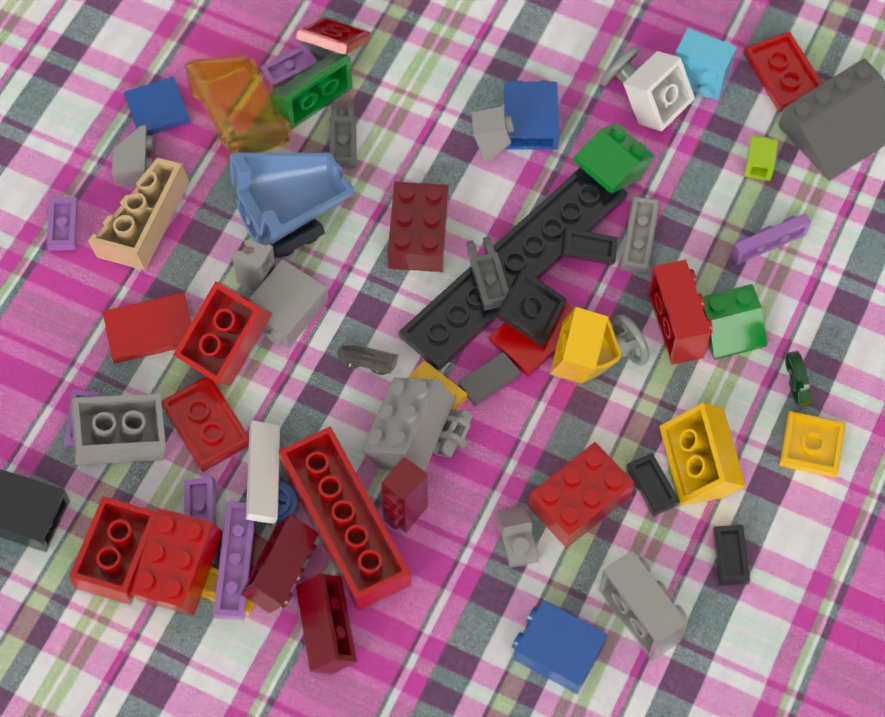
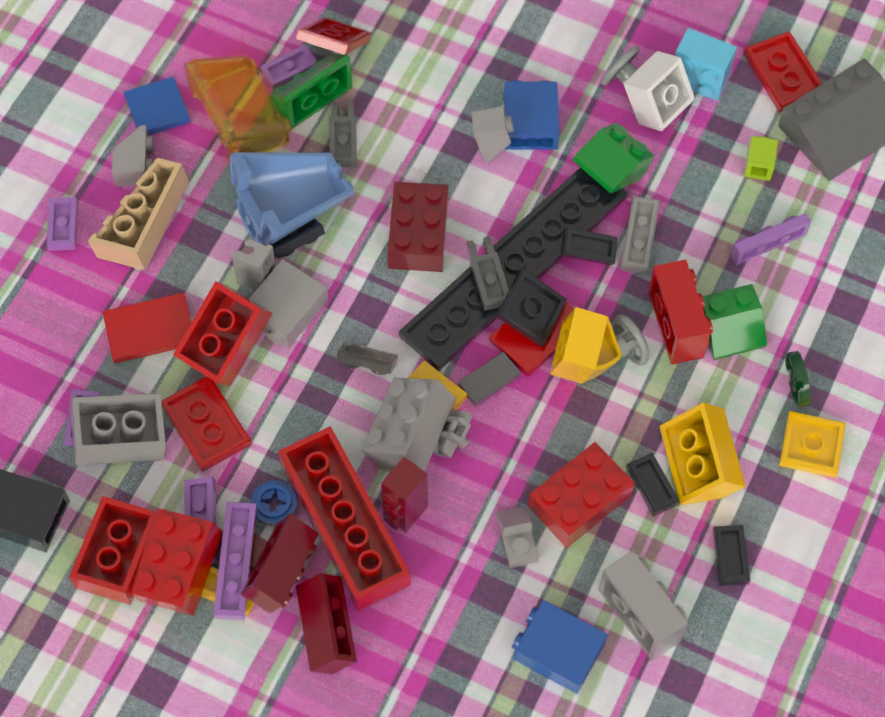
(263, 472): white tile -> none

